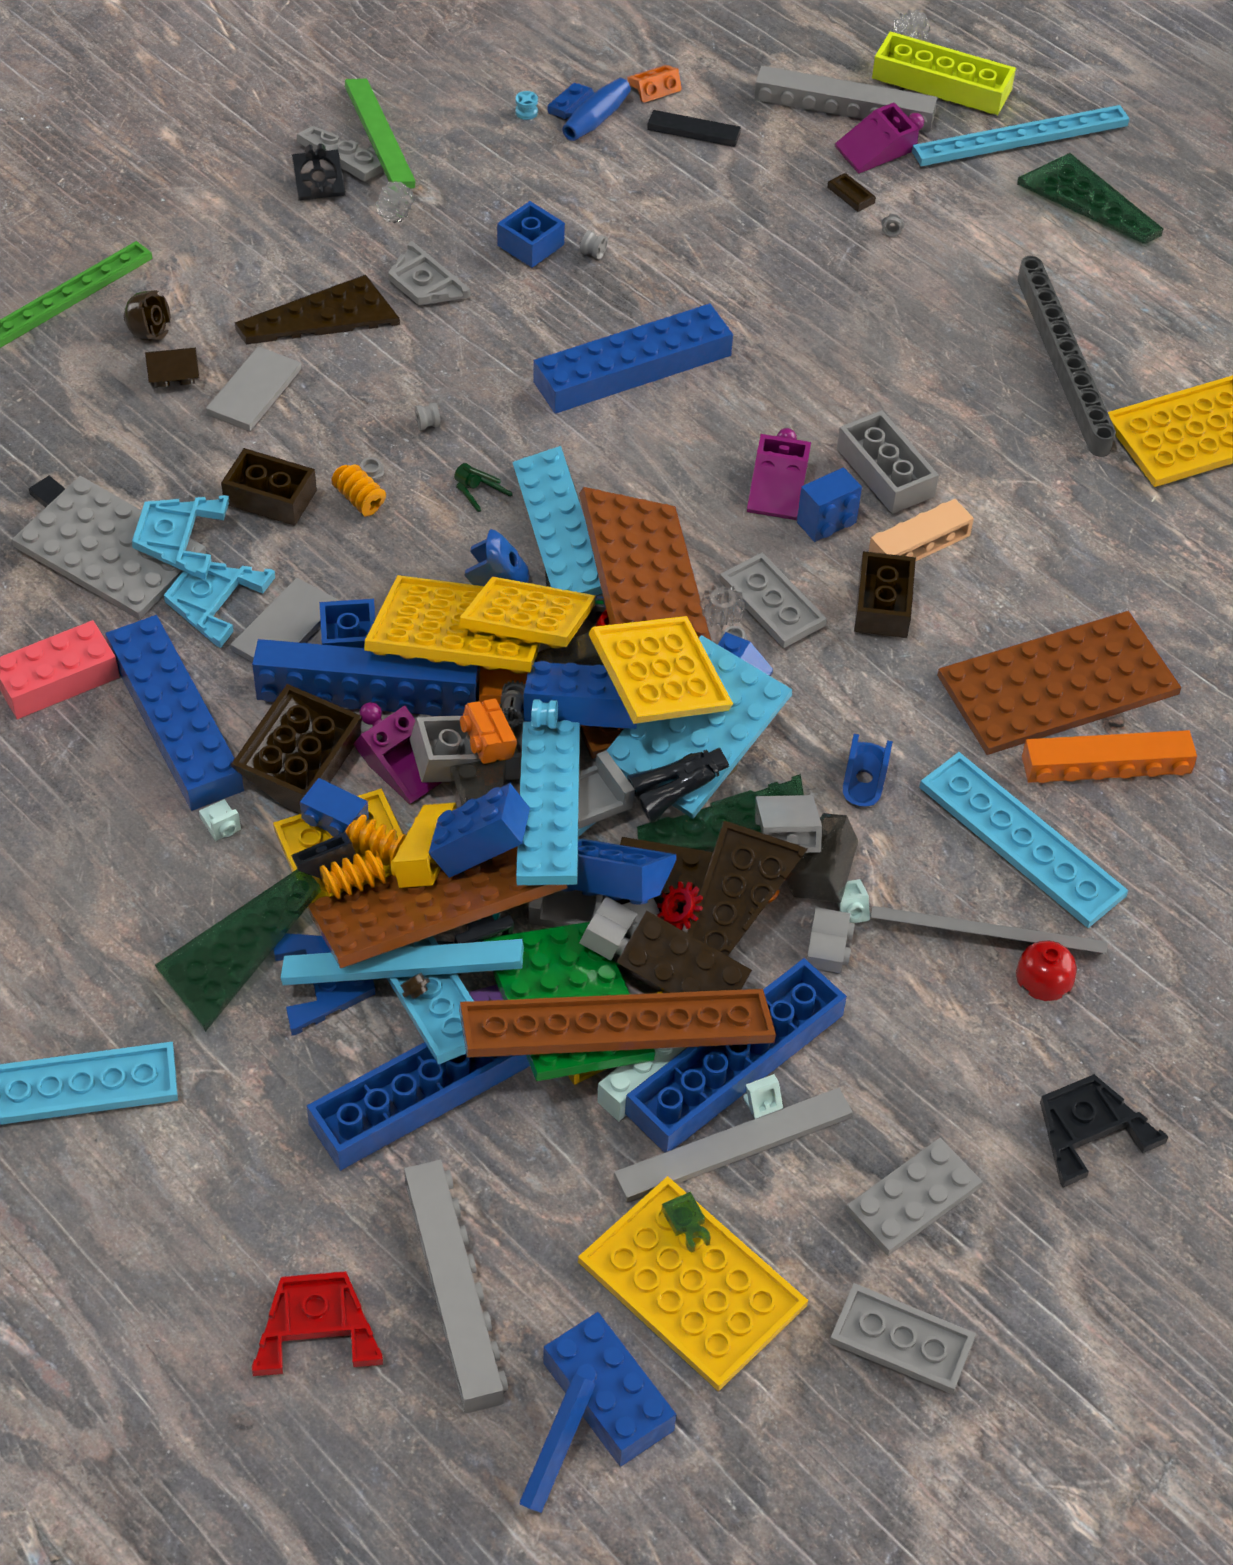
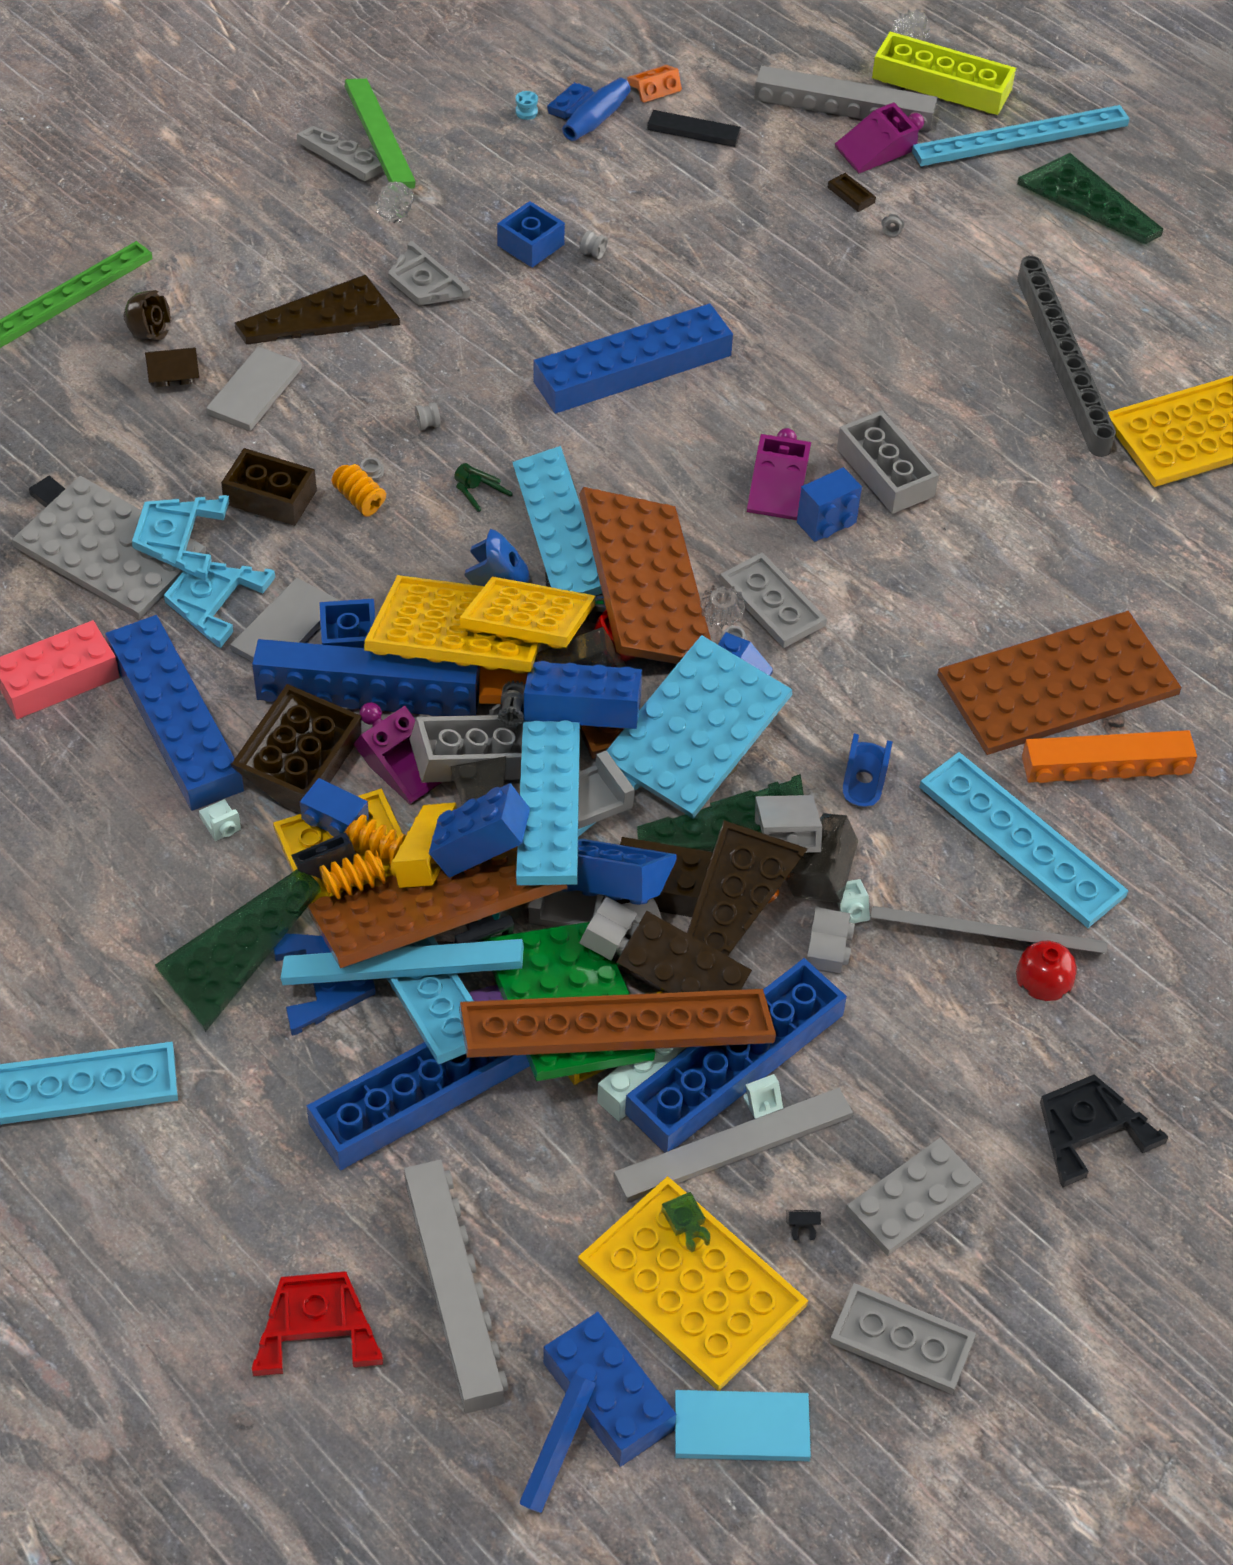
(323, 188): black piece -> none
(415, 986): dark brown plate -> none
(488, 731): orange brick -> none
(544, 713): medium azure wheel -> none
(660, 669): yellow plate -> none
(667, 784): black piece -> none
(683, 895): red gear -> none
(742, 1425): none -> medium azure tile
(801, 1219): none -> black tile
(885, 594): dark brown brick -> none
(925, 532): light nougat brick -> none

